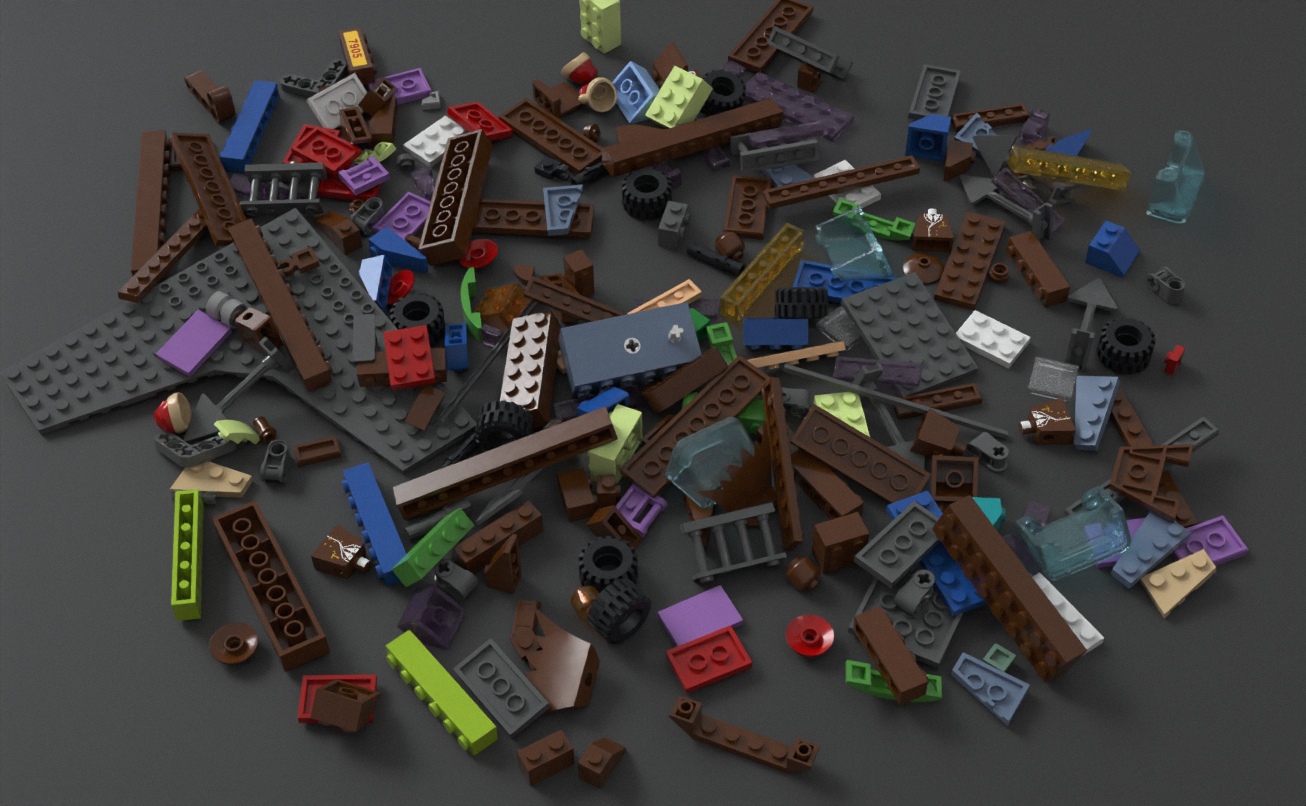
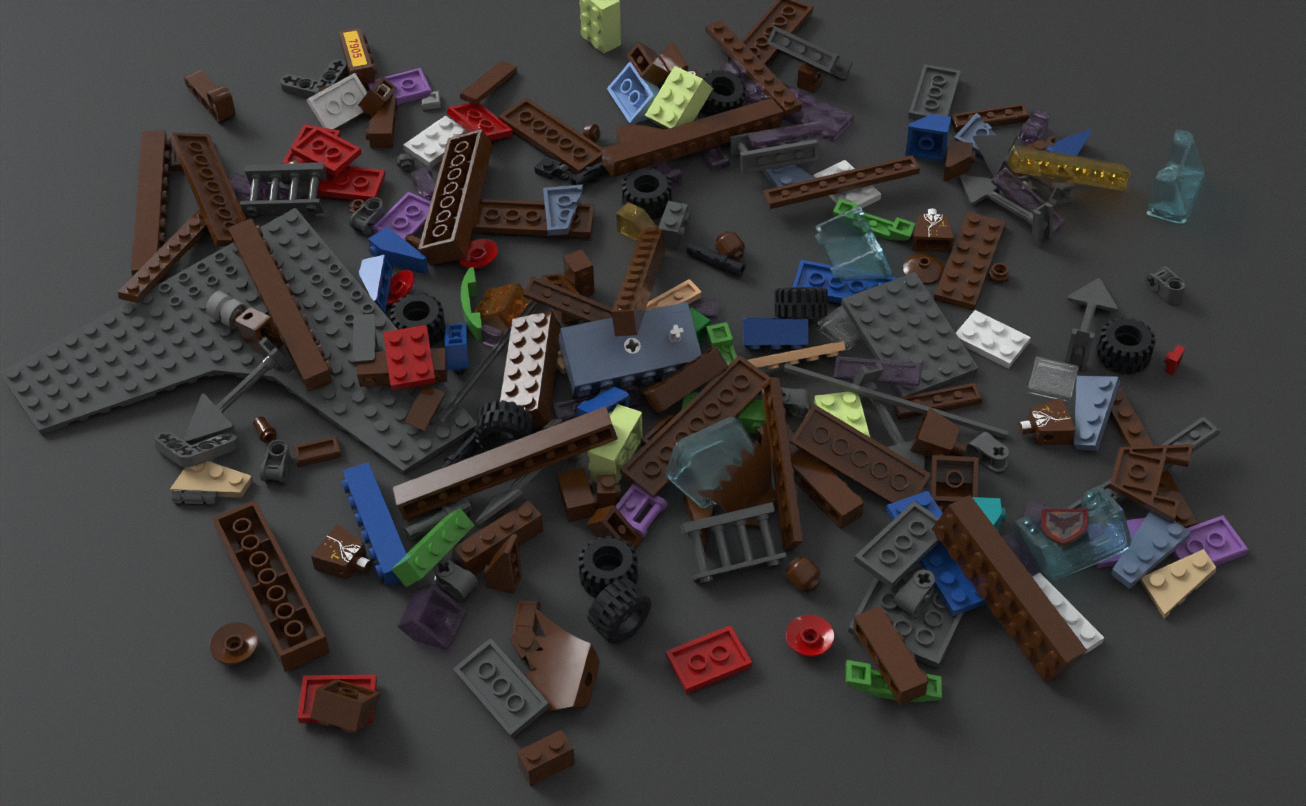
(173, 414): tan piece -> none
(187, 555): lime brick -> none
(193, 343): medium lavender tile -> none
(236, 431): yellowish green slope -> none
(249, 126): blue brick -> none
(302, 261): reddish brown plate -> none
(340, 231): reddish brown slope -> none
(353, 126): reddish brown slope -> none
(364, 176): medium lavender plate -> none
(381, 151): yellowish green slope -> none
(441, 692): lime brick -> none
(488, 82): none -> reddish brown tile
(524, 272): reddish brown tile -> none
(557, 99): reddish brown bracket -> none
(580, 70): red piece -> none
(582, 600): clear orange head -> none
(599, 94): tan piece -> none
(600, 761): reddish brown slope -> none
(632, 220): none -> clear yellow slope
(638, 282): none -> reddish brown brick
(647, 64): none -> reddish brown brick
(699, 616): medium lavender tile -> none
(741, 742): reddish brown slope -> none
(747, 207): reddish brown tile -> none
(753, 67): none -> reddish brown plate
(761, 272): clear yellow brick -> none
(839, 541): reddish brown brick -> none
(991, 686): sand blue wing -> none
(999, 658): sand green plate -> none
(1037, 269): reddish brown brick -> none
(1064, 525): none -> shield
(1112, 249): blue slope -> none

